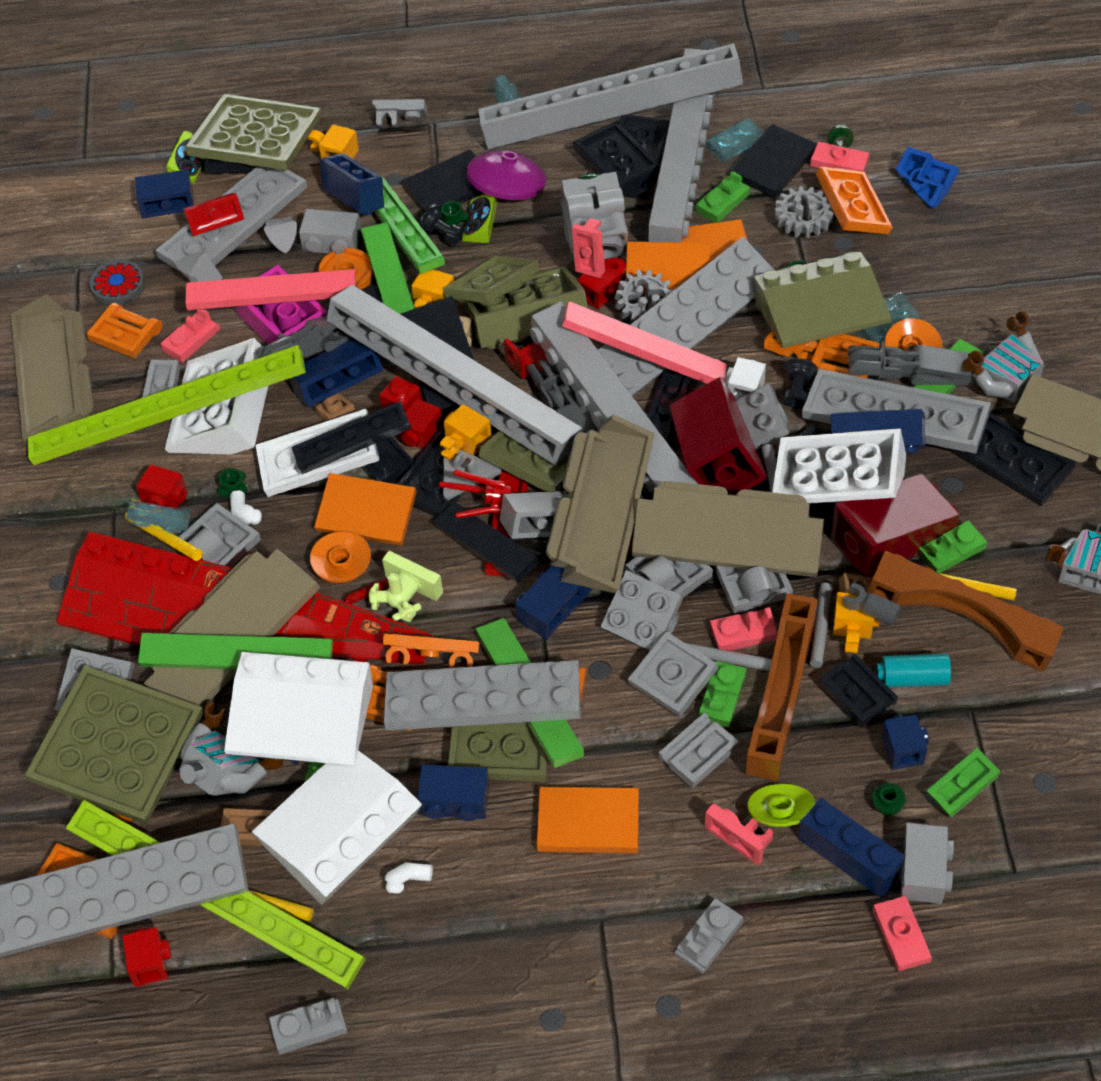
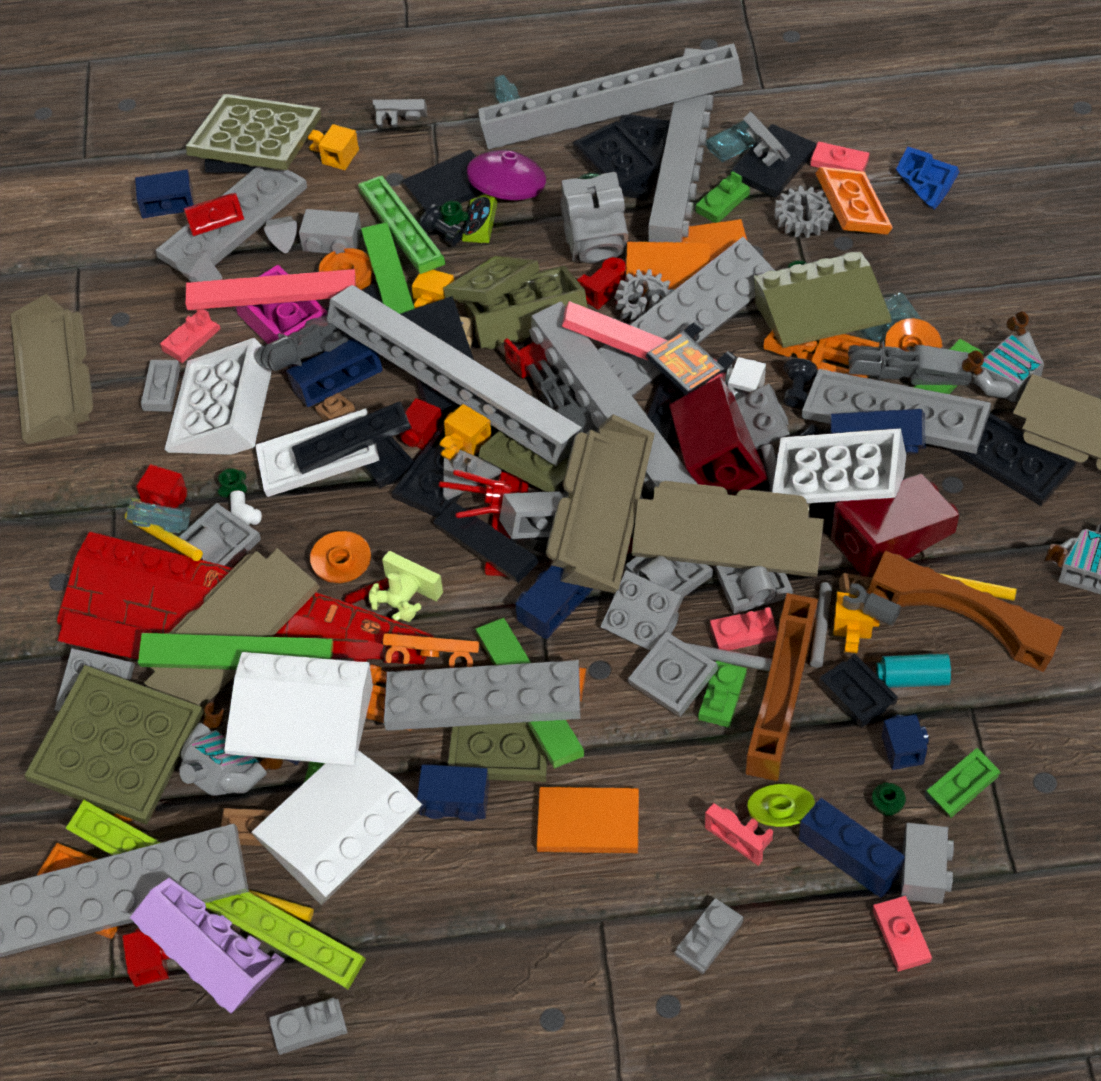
(101, 635): none -> red tile
(117, 282): tile -> none
(122, 336): orange plate -> none
(166, 405): lime plate -> none
(181, 161): slope -> none
(204, 944): none -> lavender wedge
(352, 183): dark blue brick -> none
(367, 508): orange tile -> none
(398, 391): red brick -> none
(407, 872): white arm -> none
(588, 248): coral plate -> none
(687, 362): none -> flag
(698, 750): light grey plate -> none
(769, 142): none -> light grey plate
(840, 131): dark green plate -> none
(952, 547): bright green plate -> none

